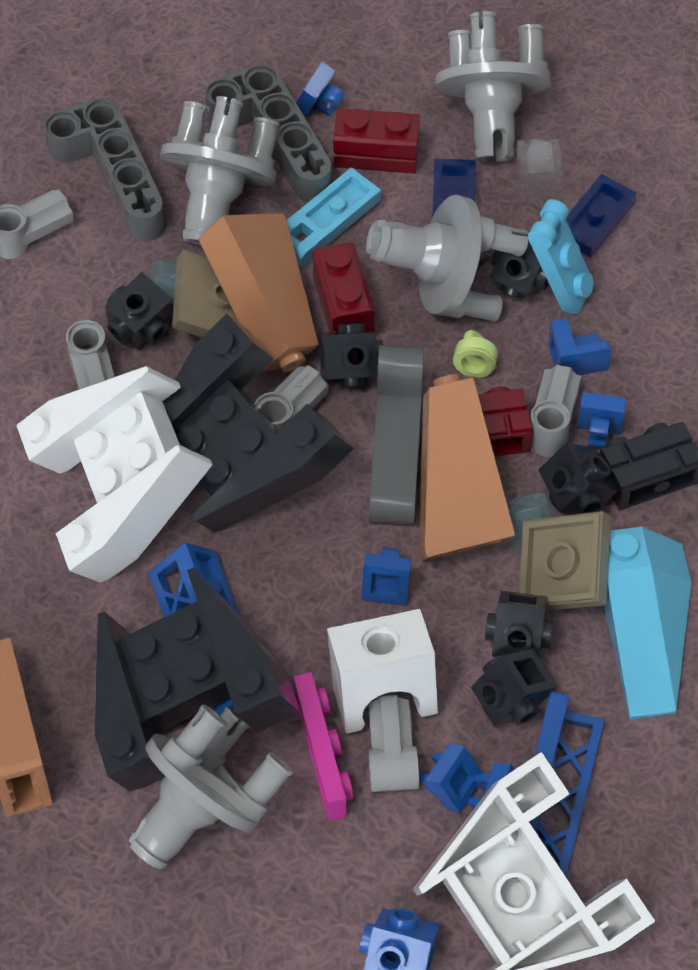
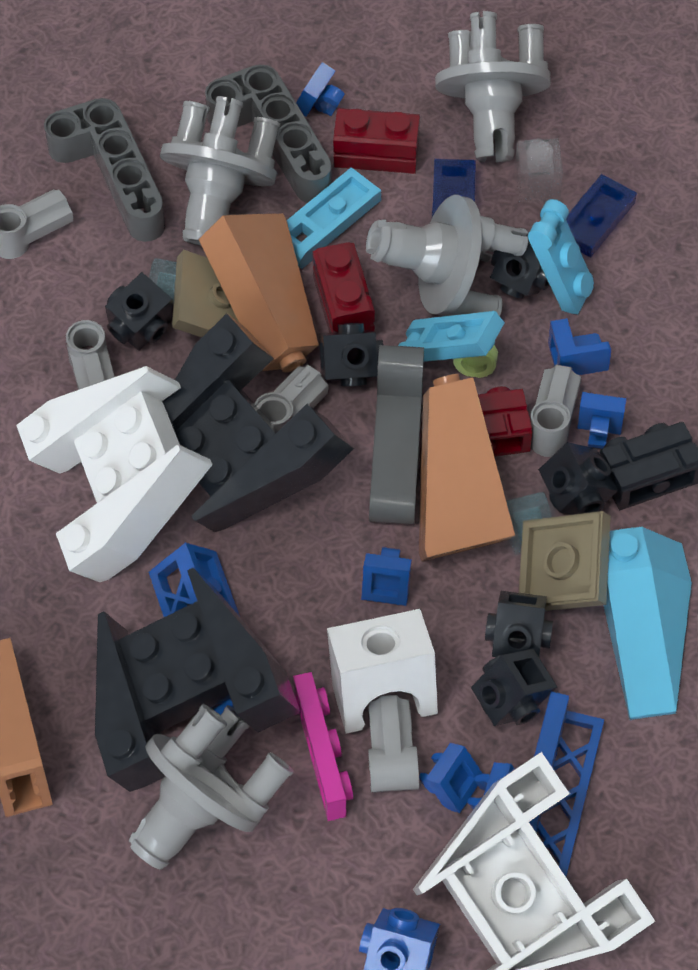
(455, 335): none -> medium azure plate

